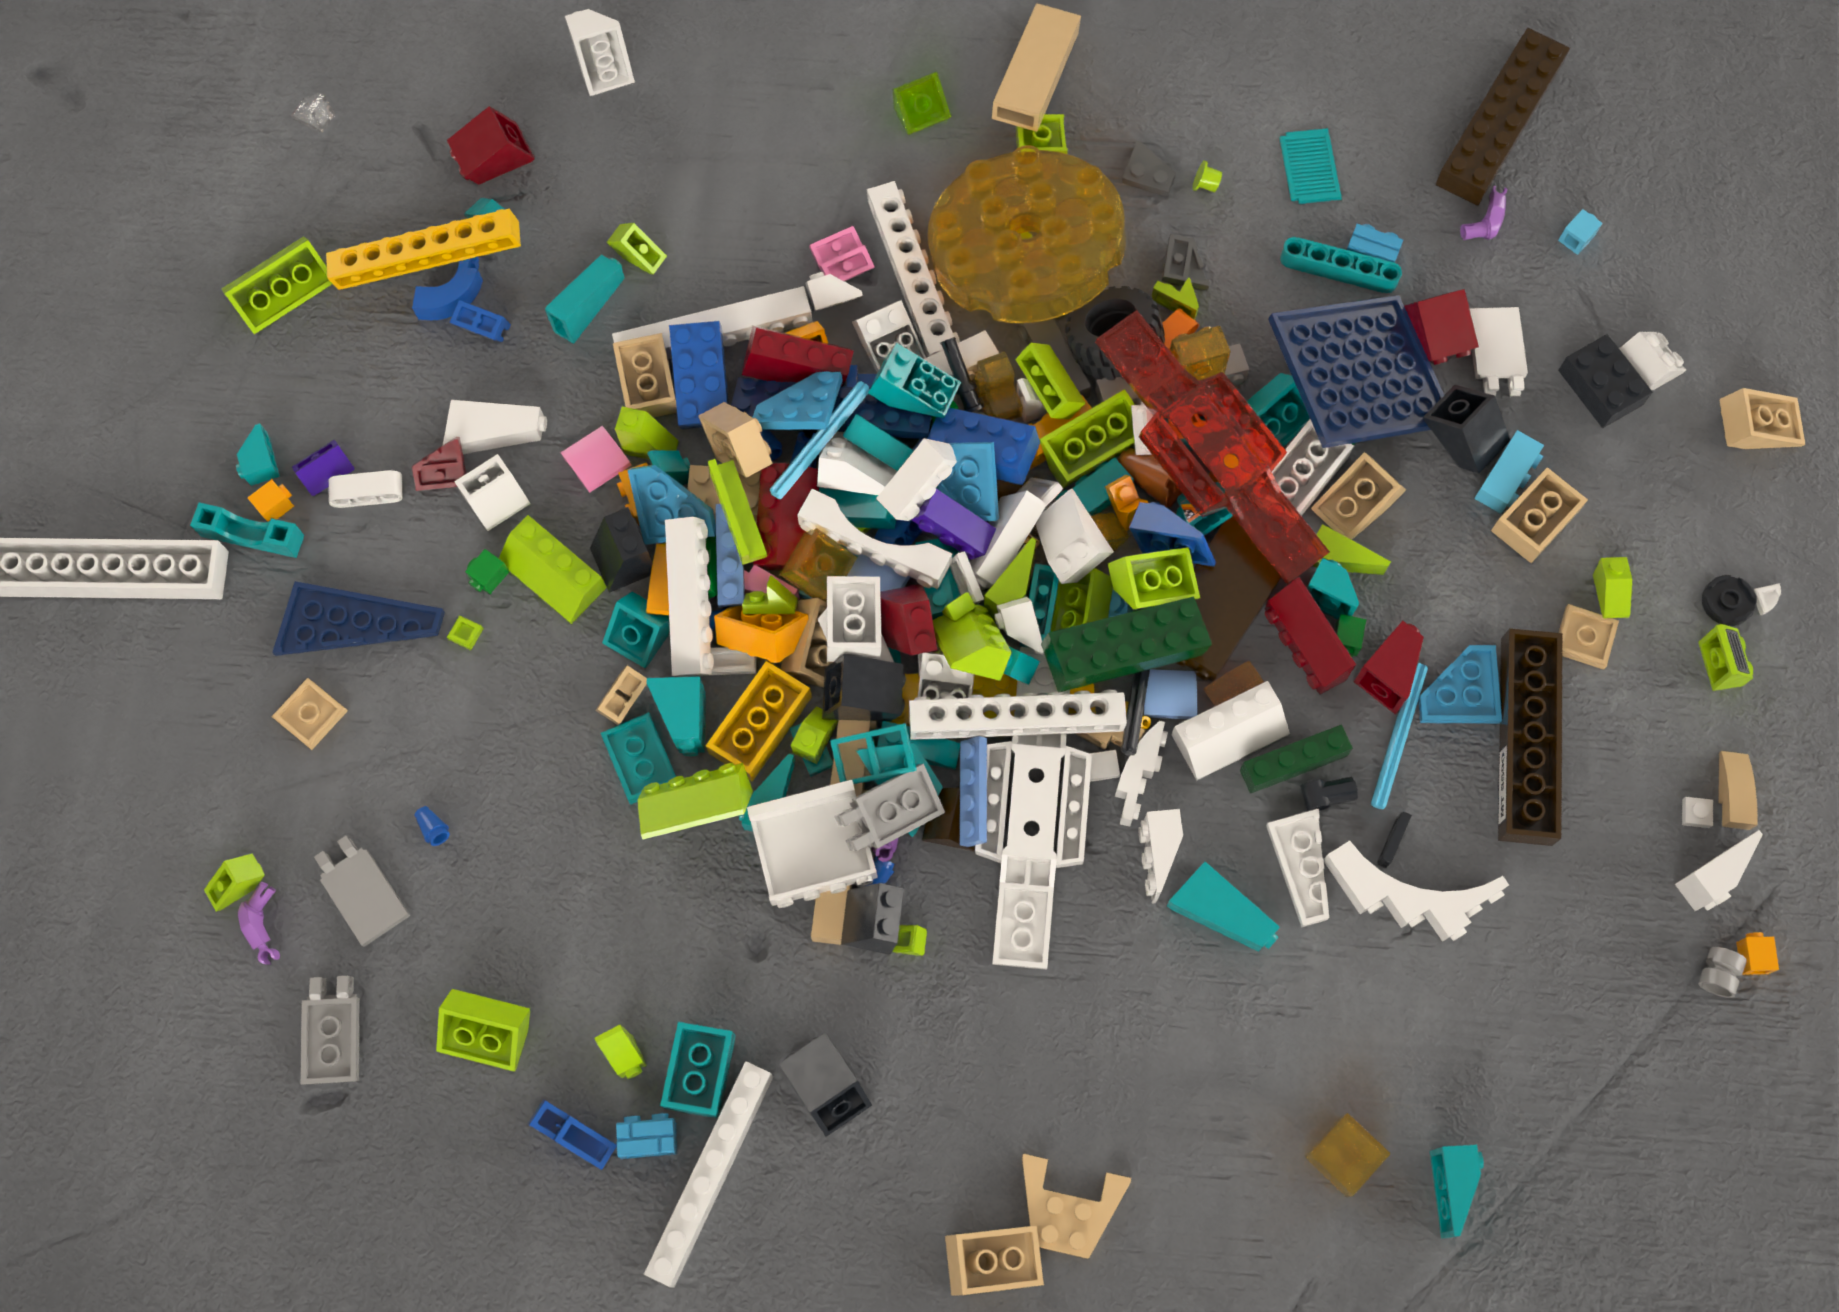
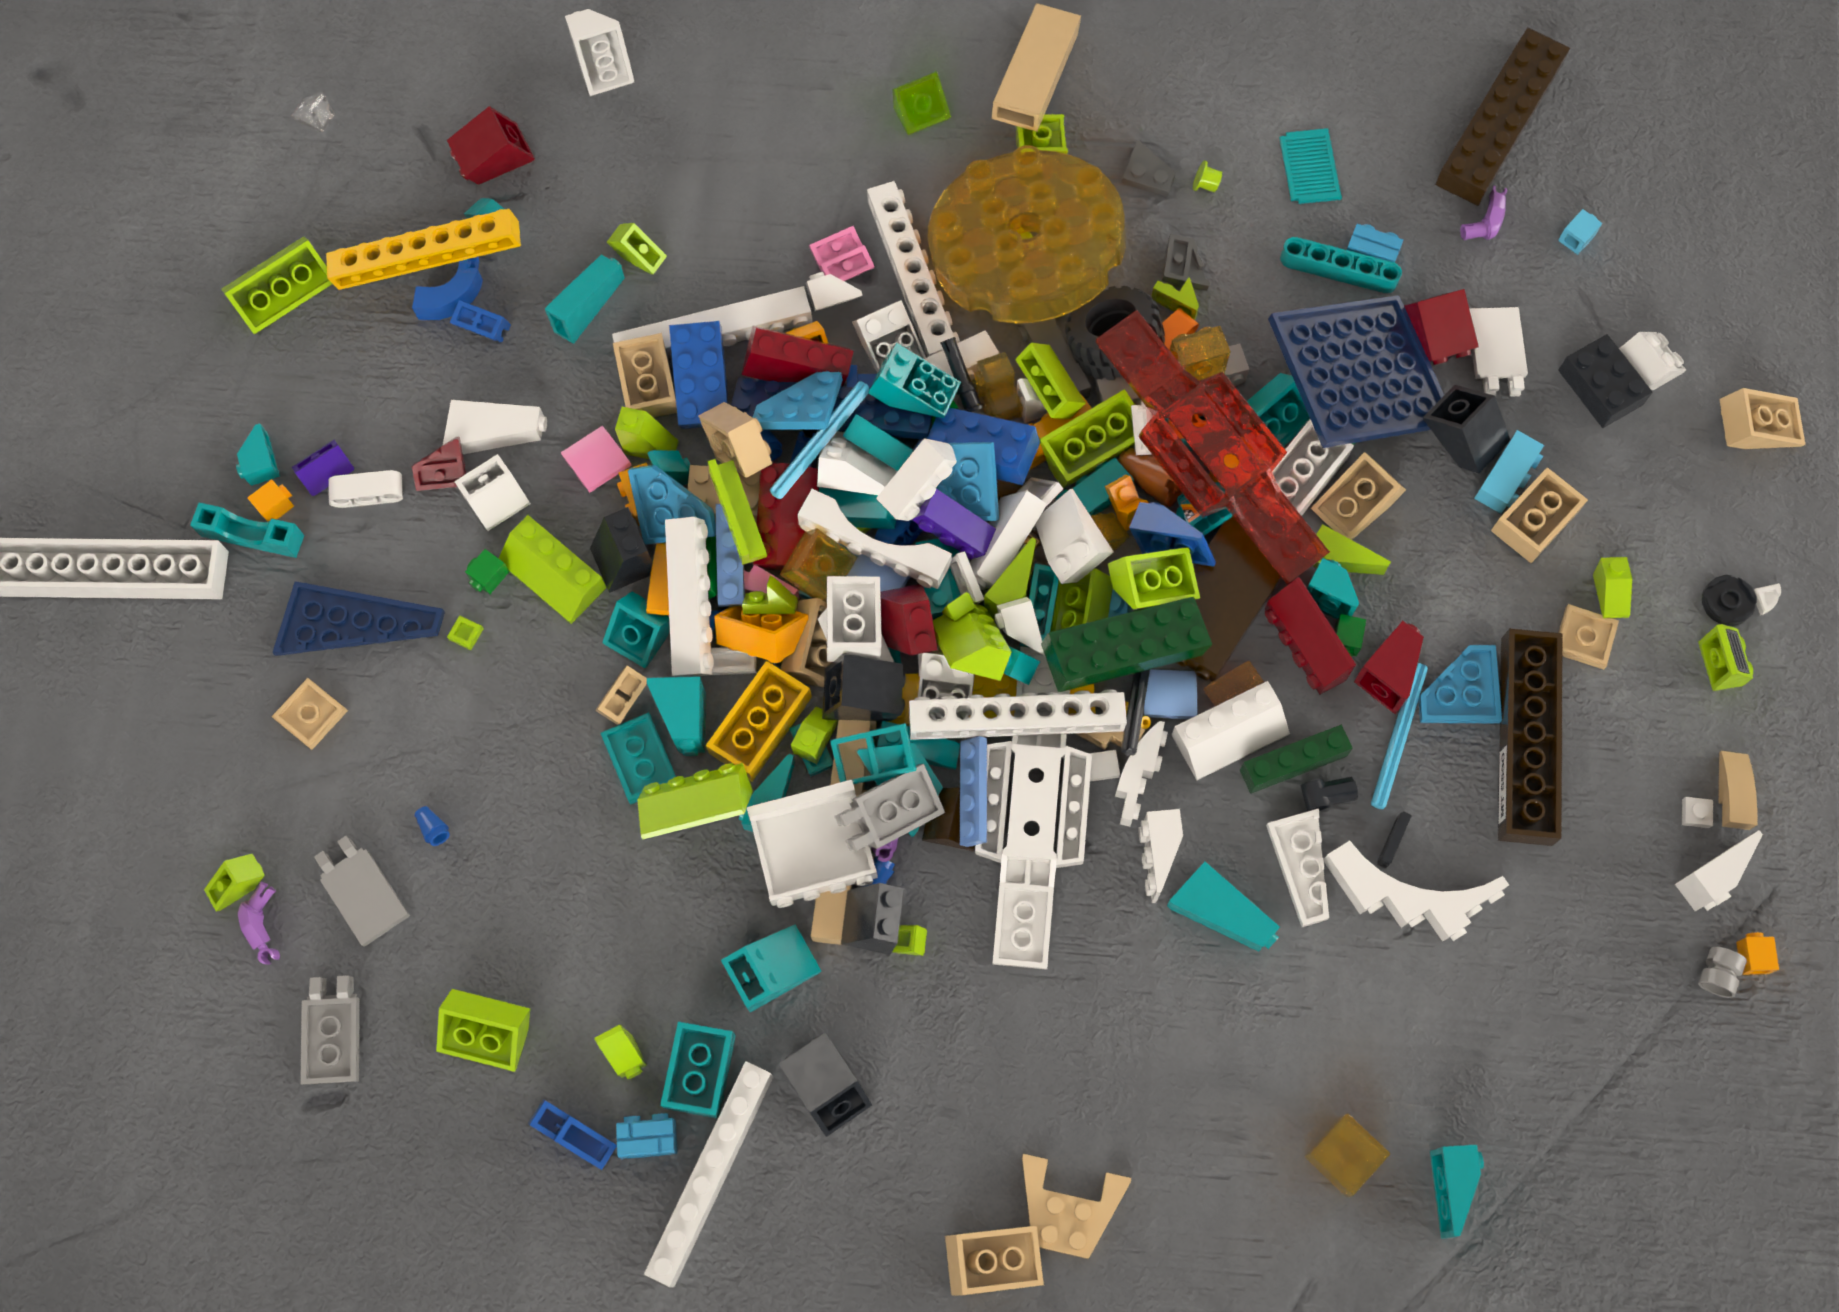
(770, 967): none -> teal slope

